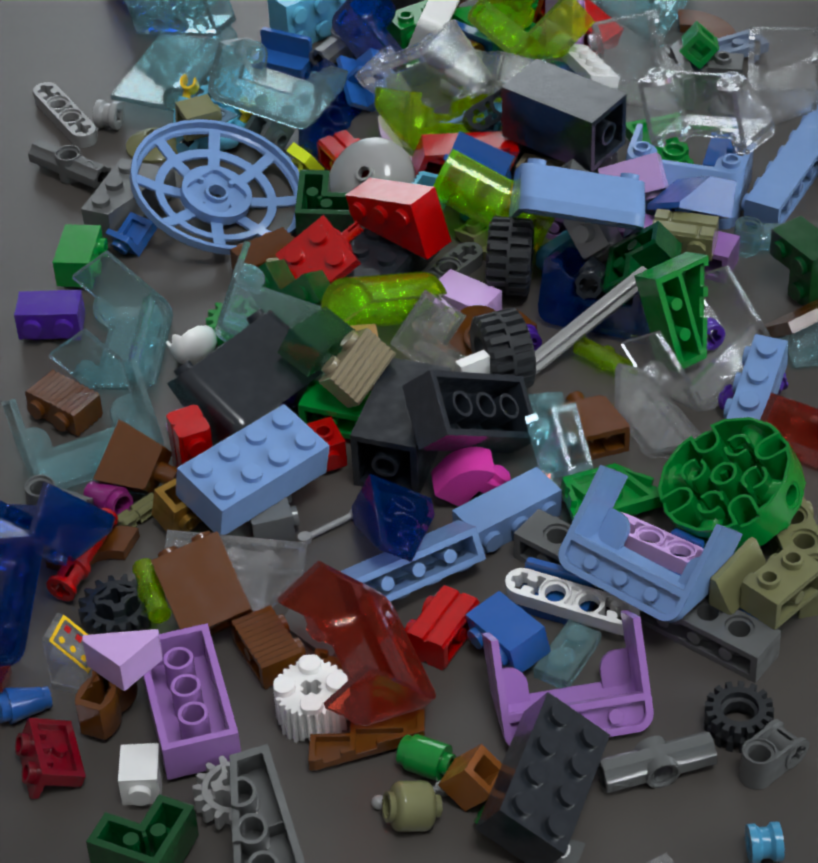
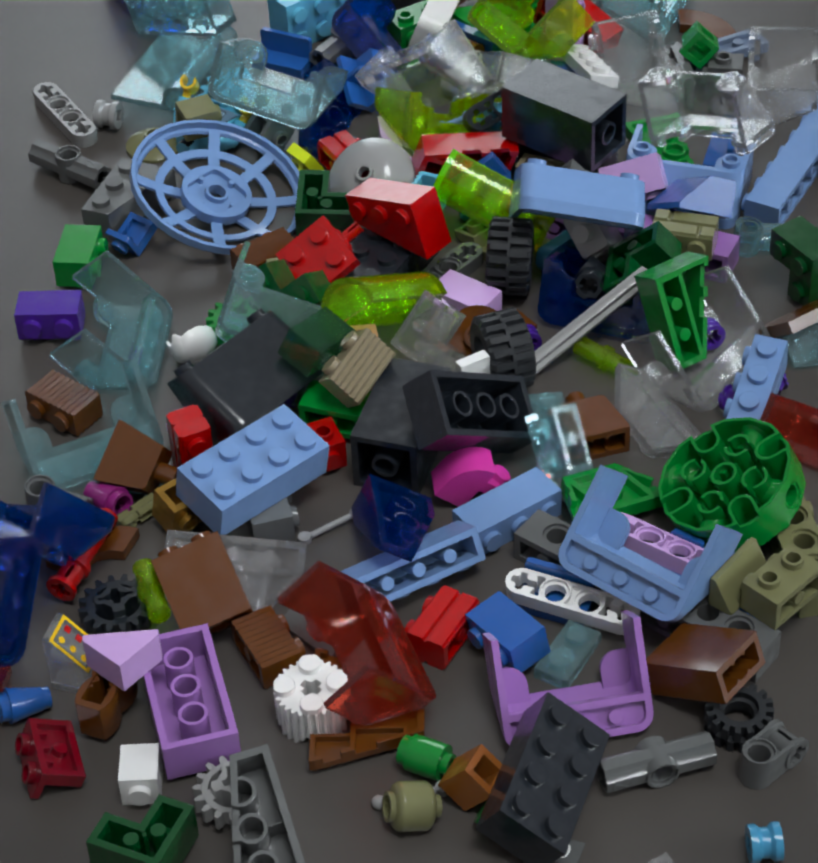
(483, 153): blue panel -> none
(704, 663): none -> reddish brown brick

